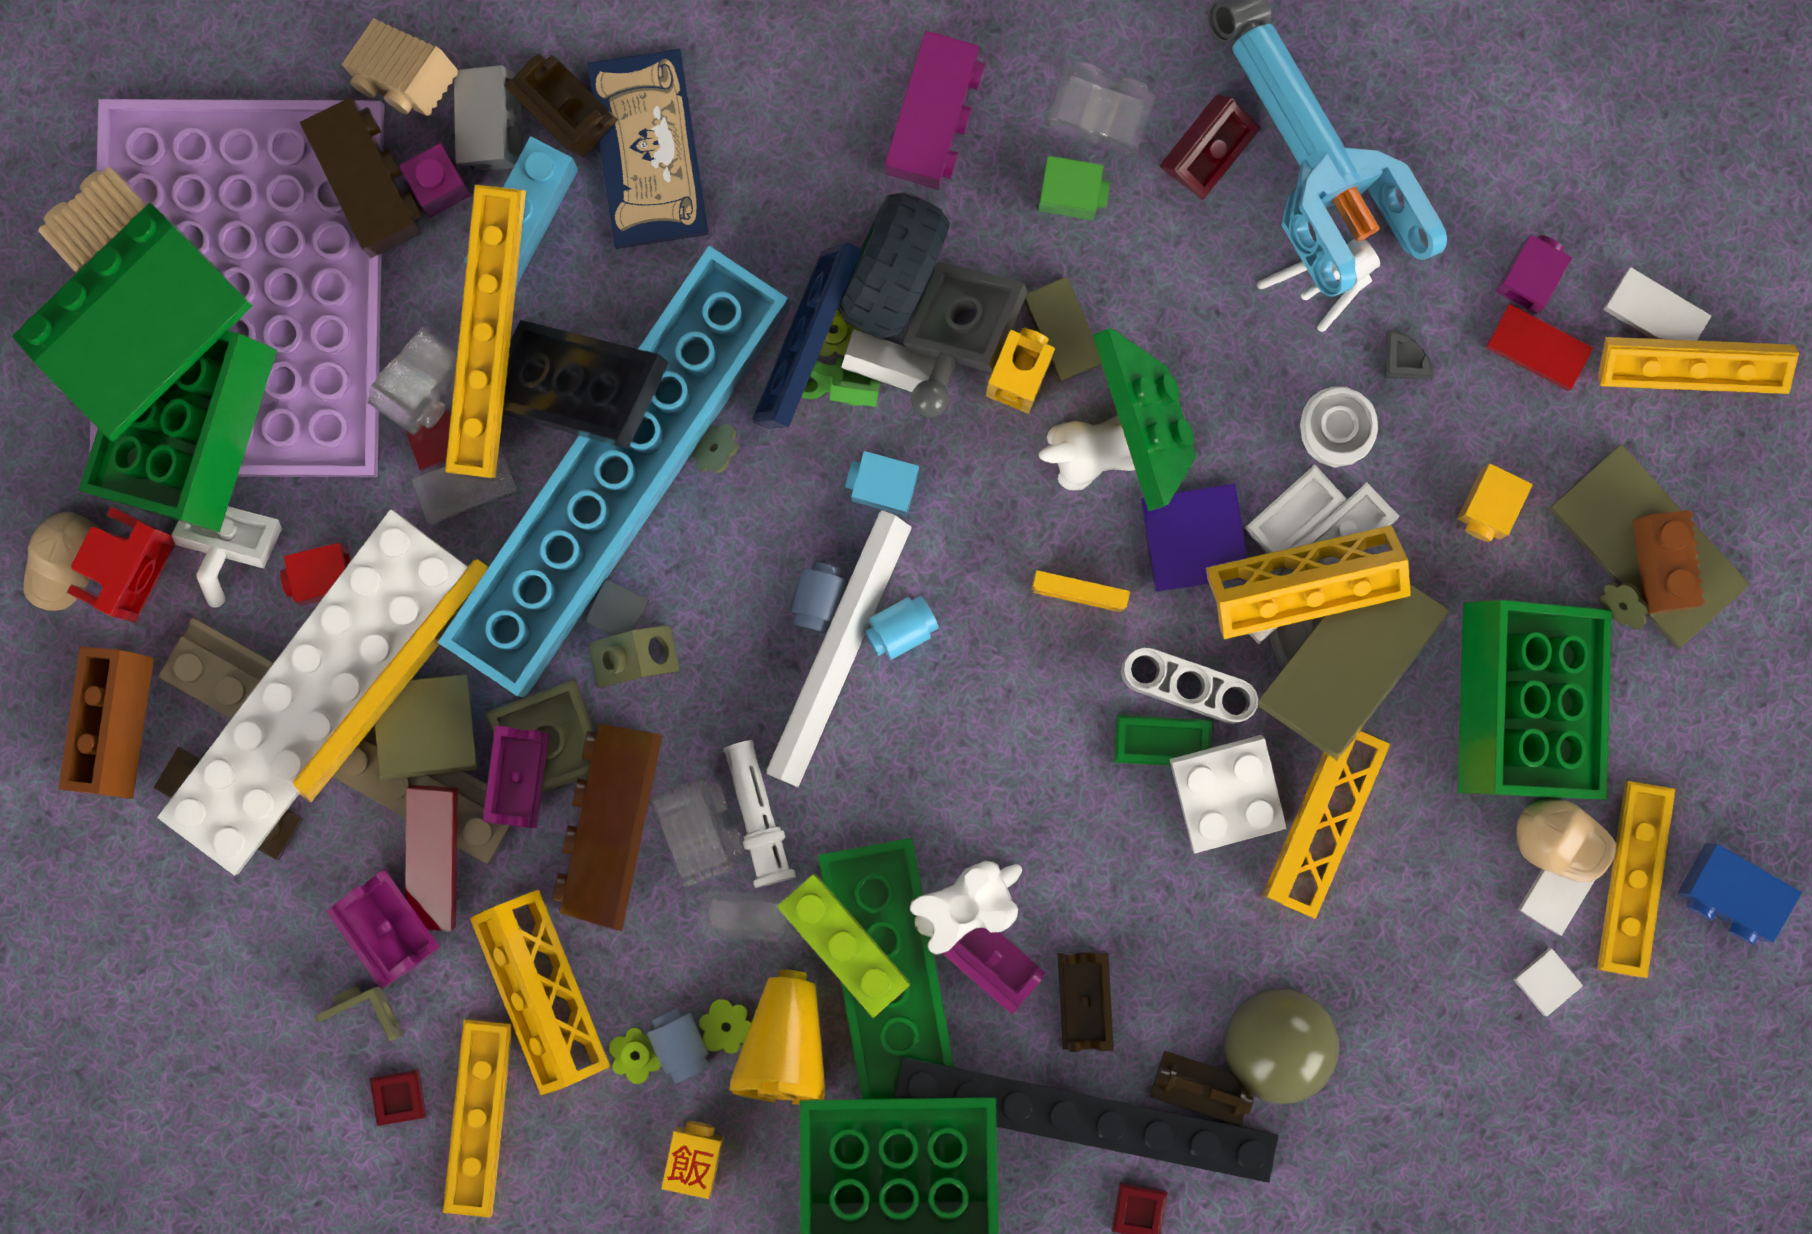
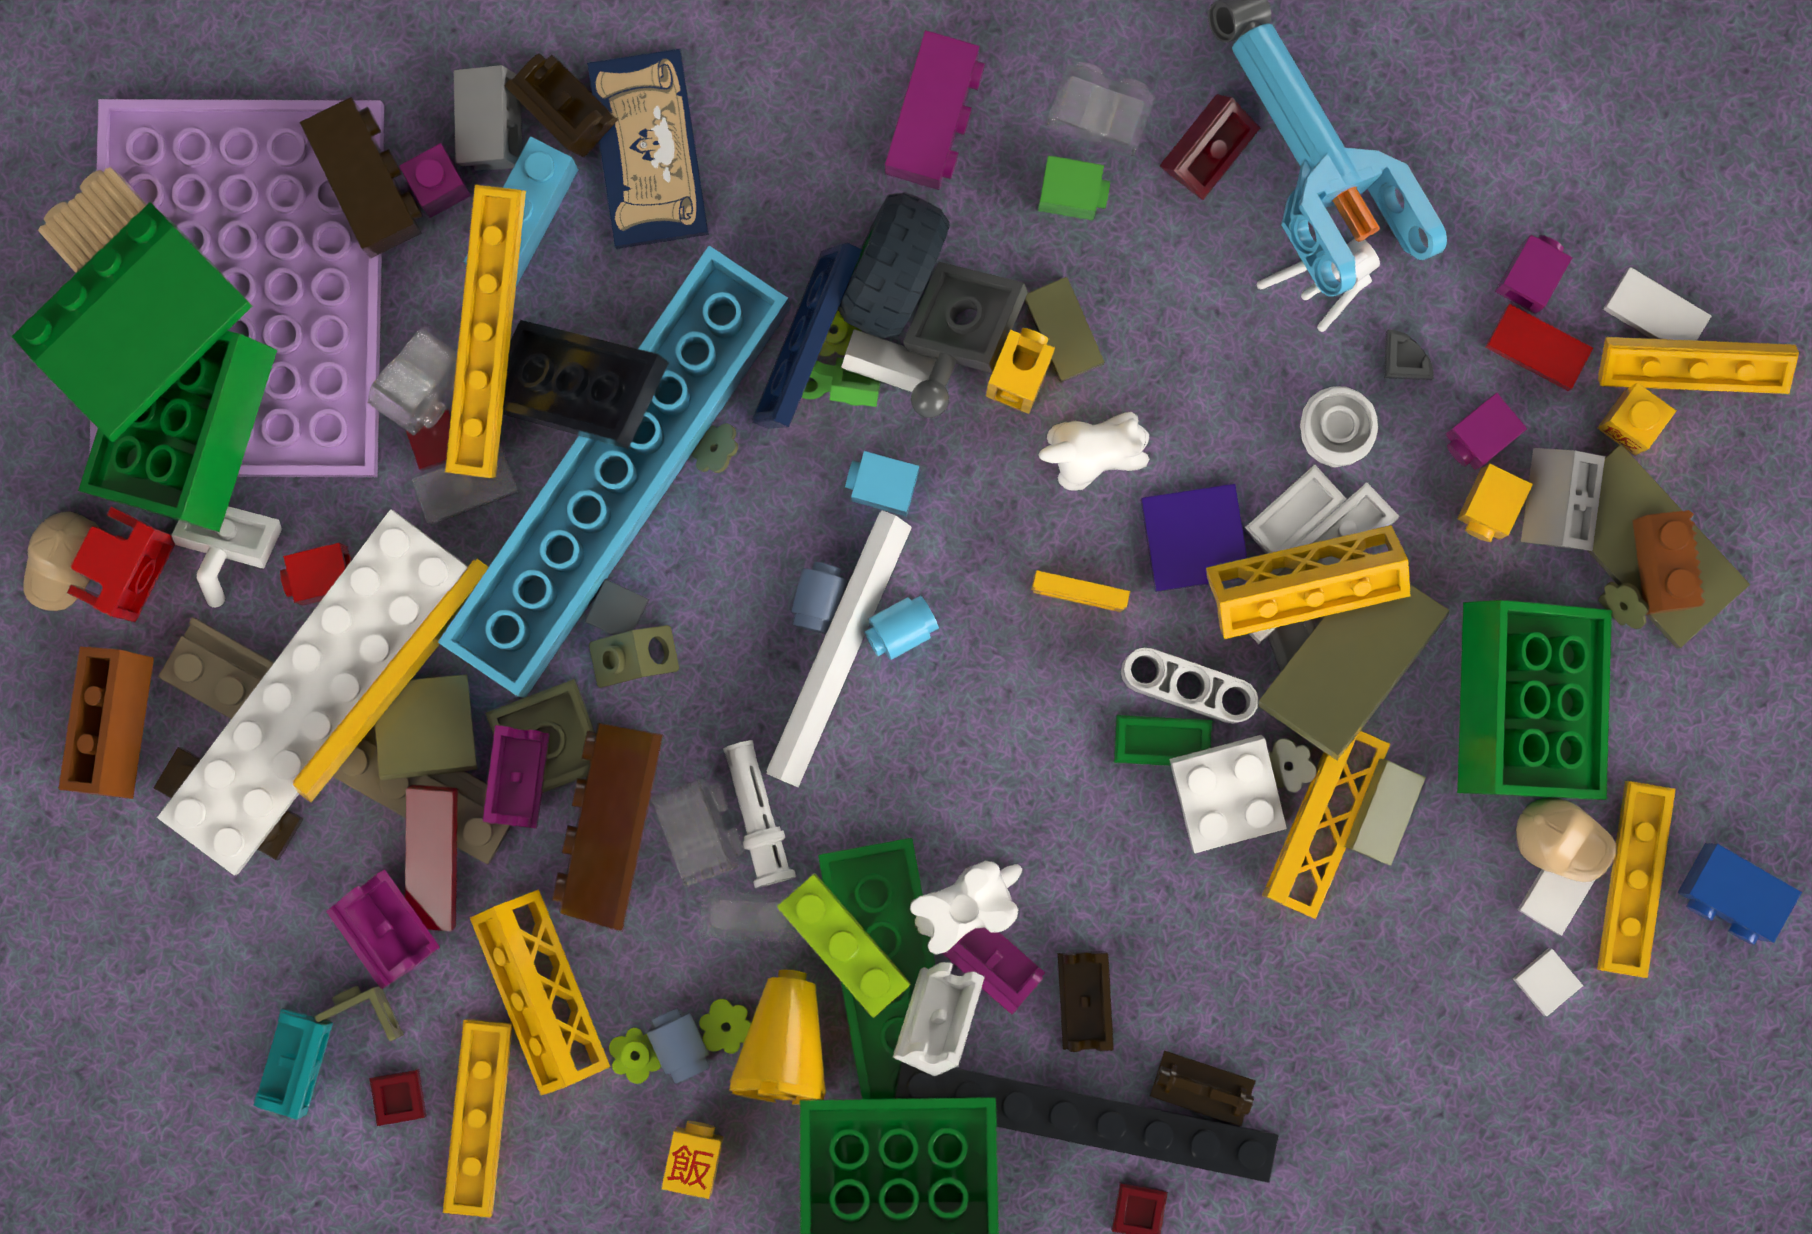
(293, 1064): none -> teal hinge
(399, 68): tan brick -> none
(938, 1019): none -> white hinge
(1149, 416): green wing -> none
(1281, 1046): olive piece -> none
(1303, 769): none -> olive plant
(1385, 811): none -> tile
(1484, 432): none -> magenta brick
(1563, 498): none -> light grey hinge
(1636, 419): none -> yellow brick

